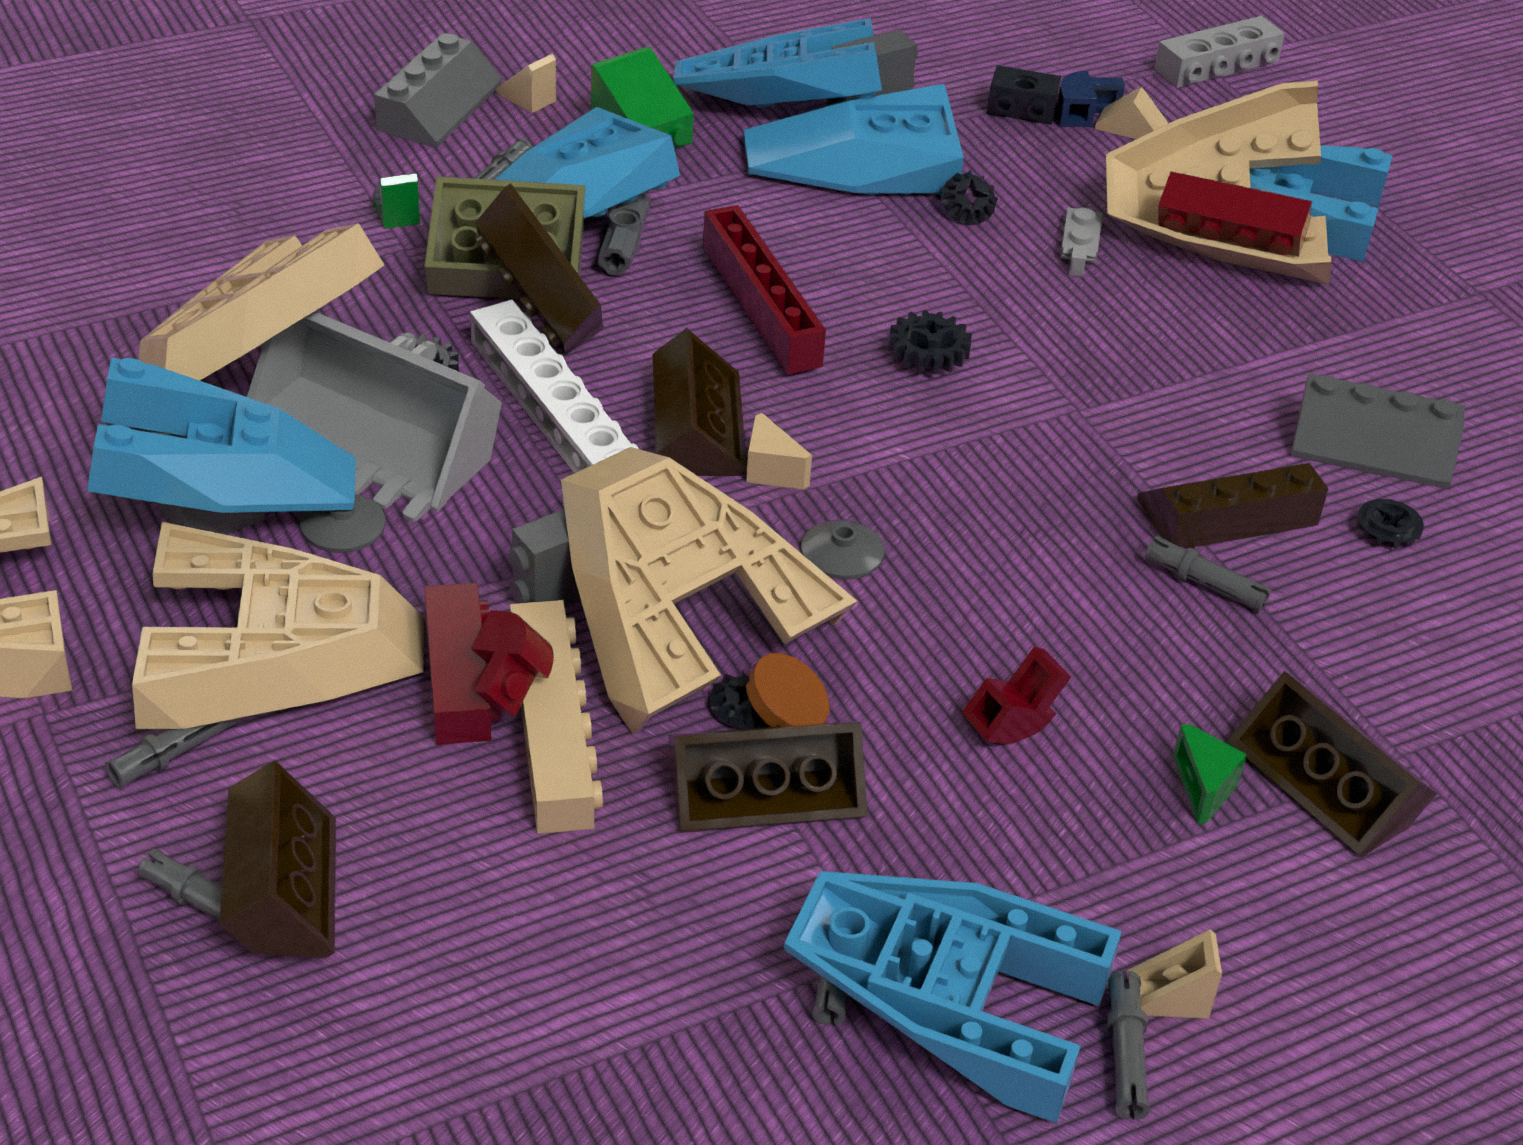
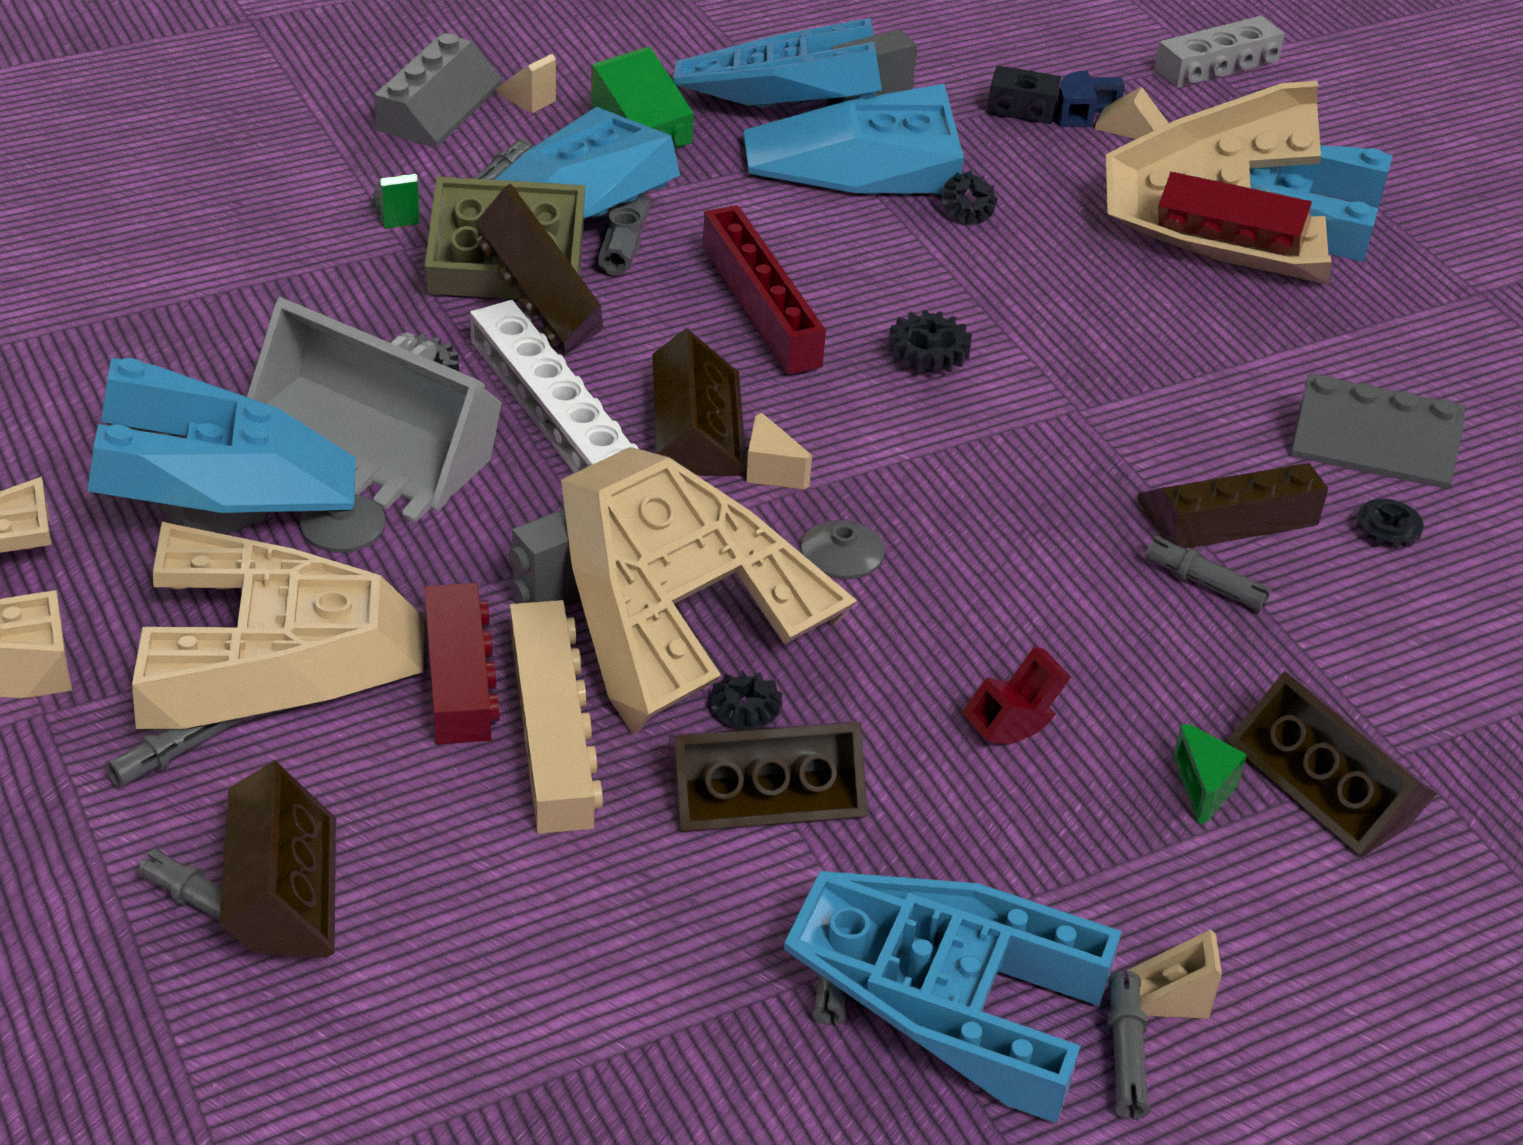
(259, 300): tan piece -> none
(514, 659): dark red brick -> none
(786, 692): dark orange tile -> none
(1081, 238): light grey hinge -> none

